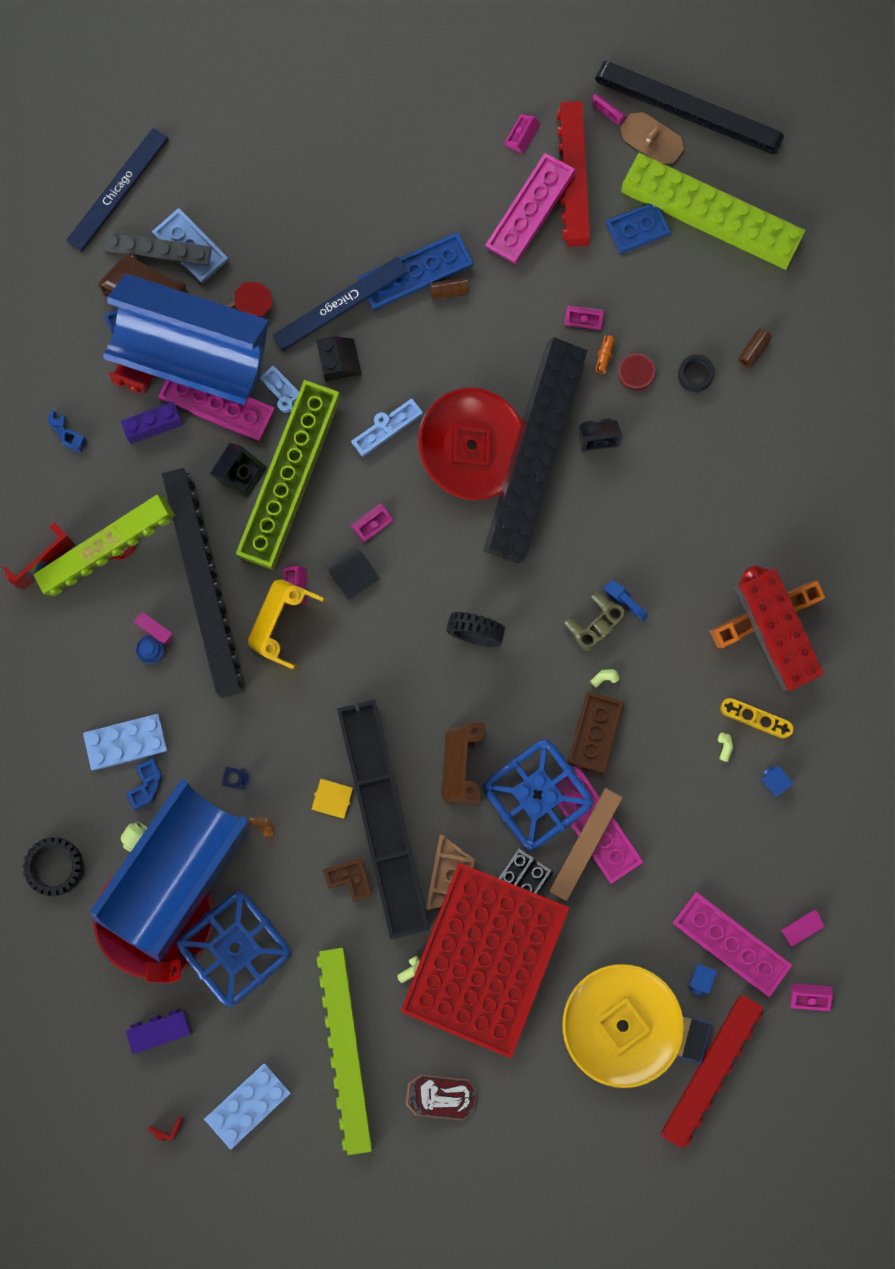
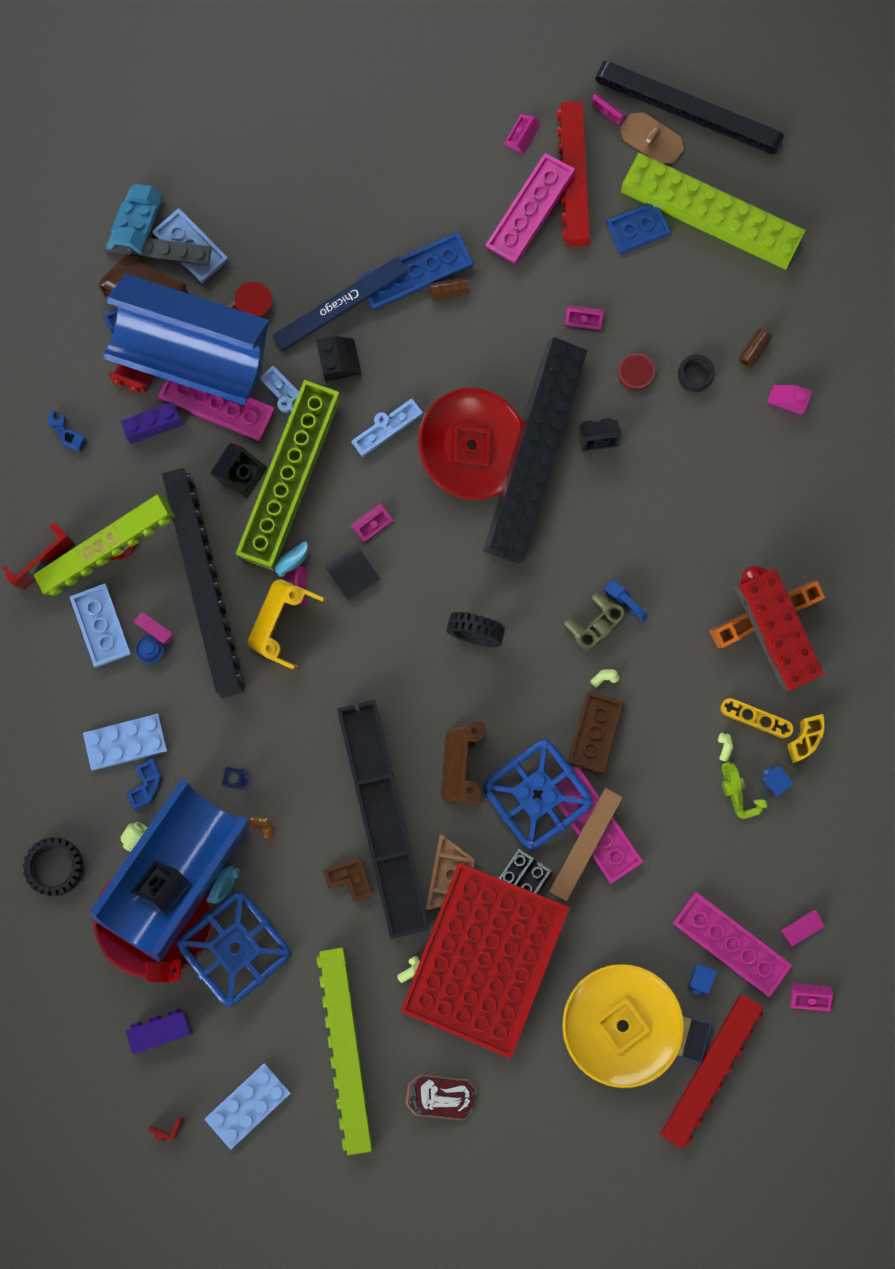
(100, 625): none -> light blue plate
(117, 189): dark blue tile -> none
(135, 217): none -> dark azure piece
(161, 887): none -> black slope
(223, 884): none -> medium azure arm
(291, 559): none -> medium azure arm
(332, 798): yellow piece -> none
(604, 354): orange pin -> none
(733, 787): none -> lime animal
(790, 397): none -> dark pink slope
(808, 739): none -> yellow brick

